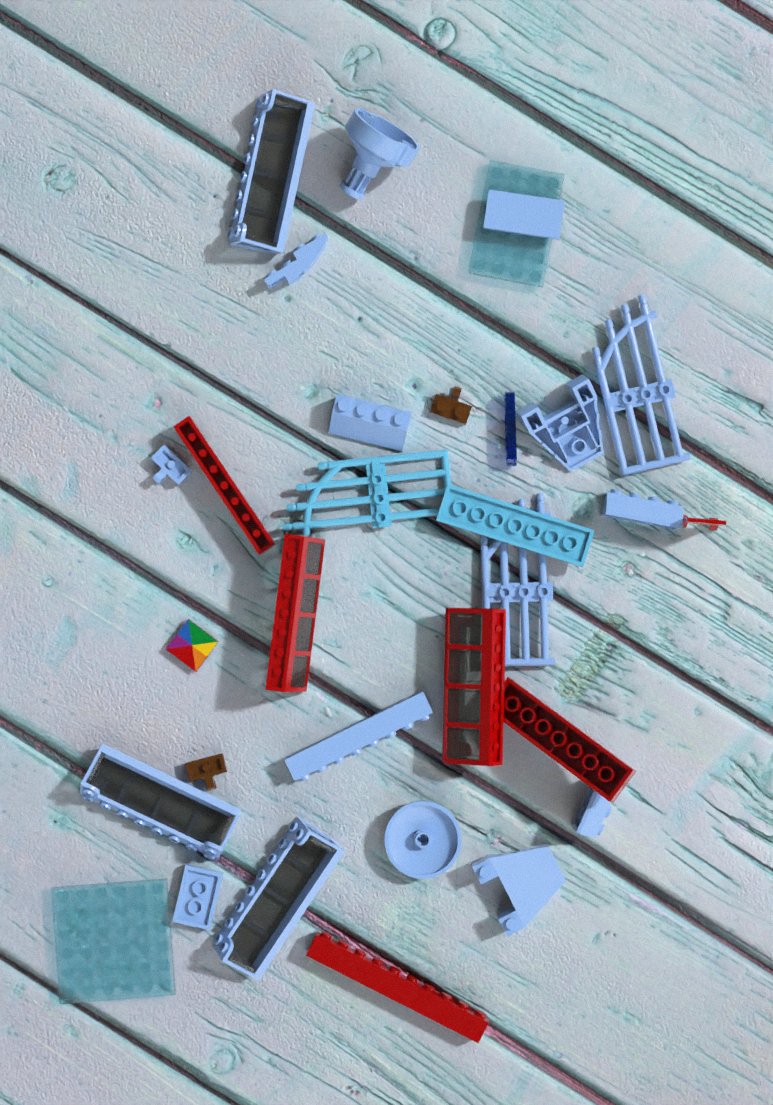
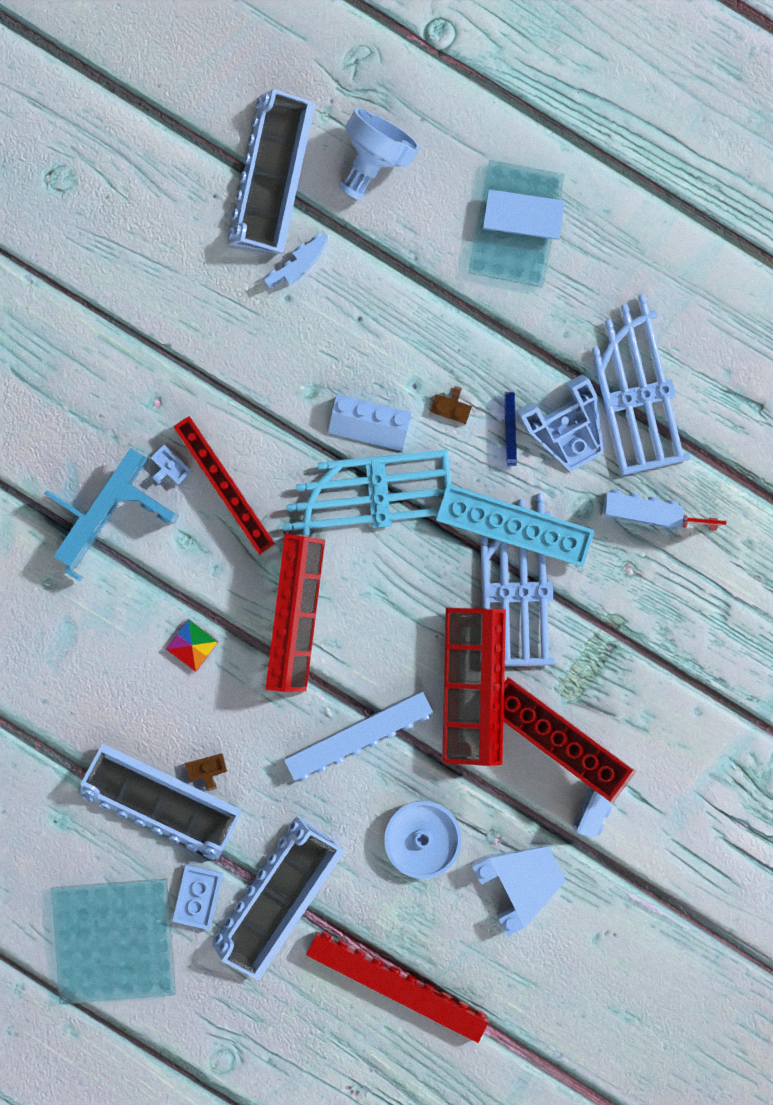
(89, 525): none -> dark azure piece

